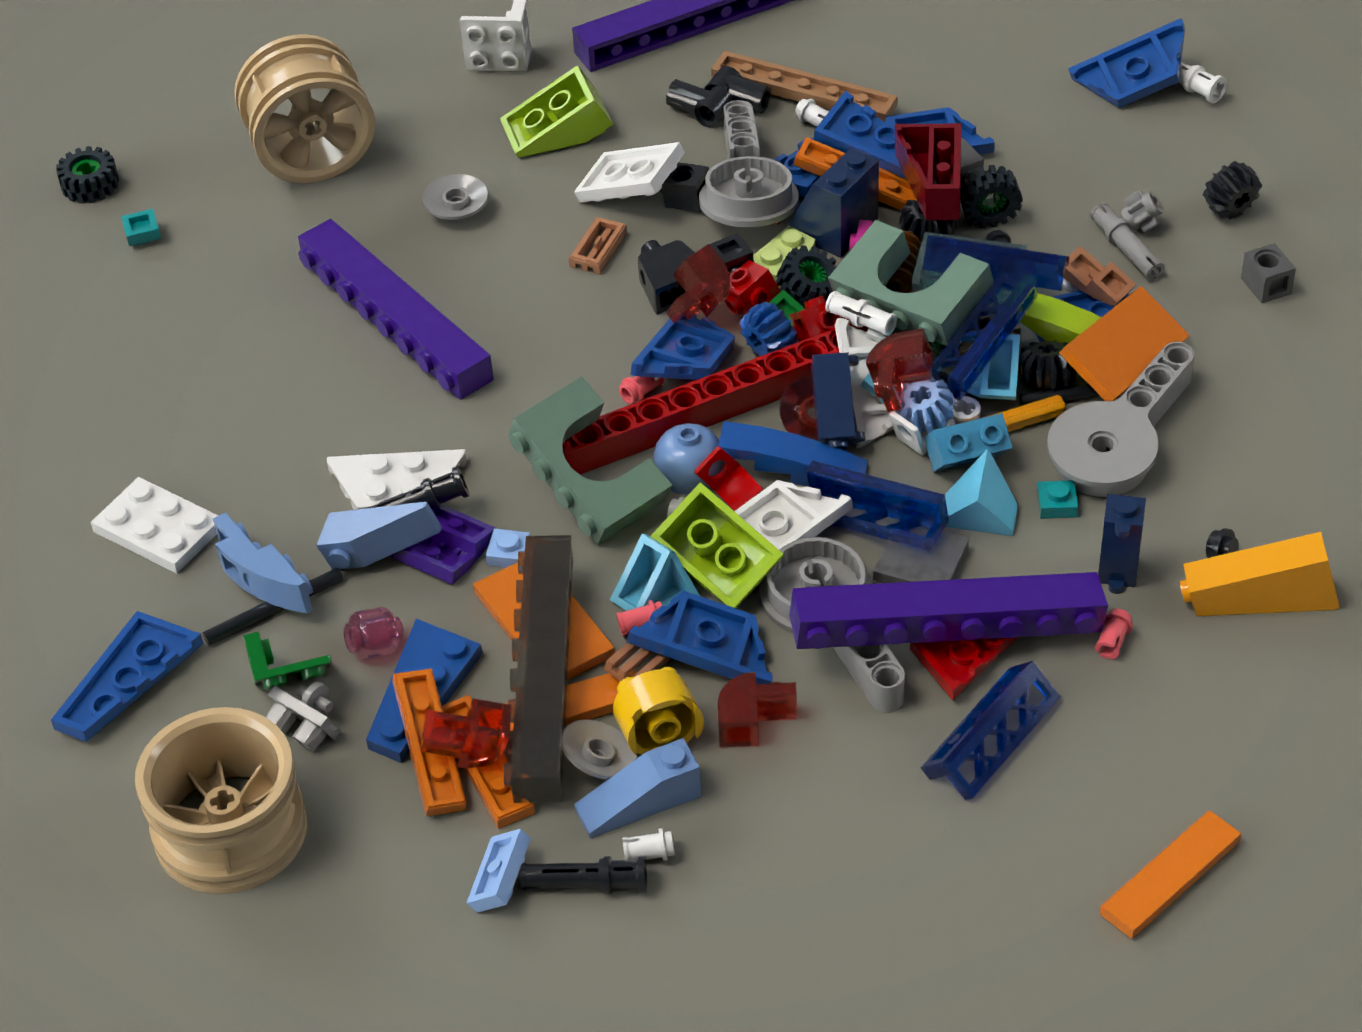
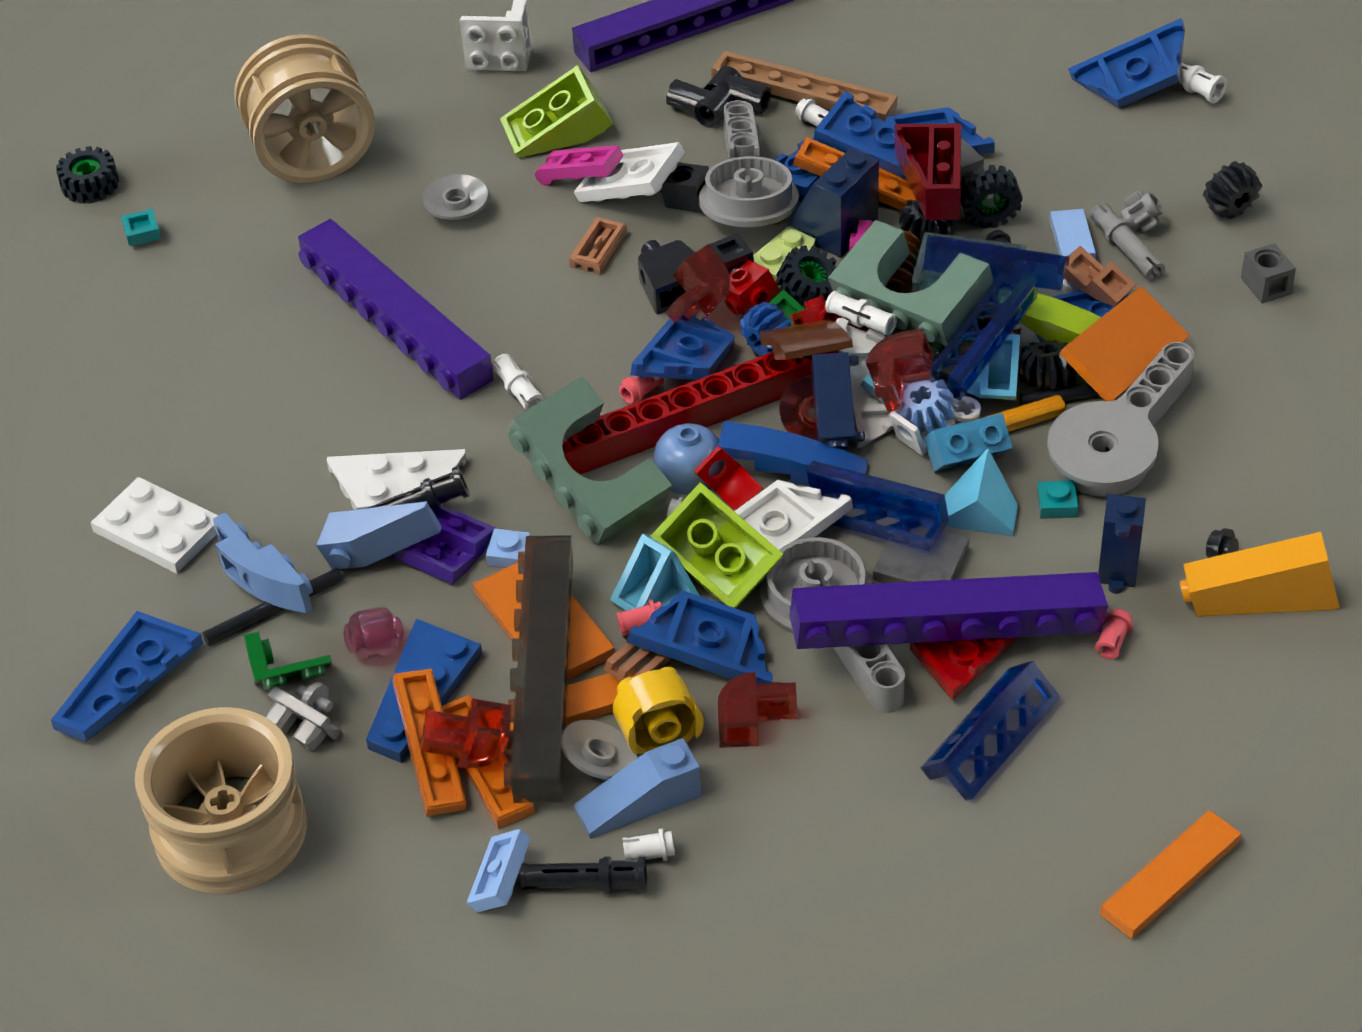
(517, 381): none -> white pin
(579, 163): none -> dark pink plate
(806, 339): none -> reddish brown slope
(1071, 231): none -> light blue tile

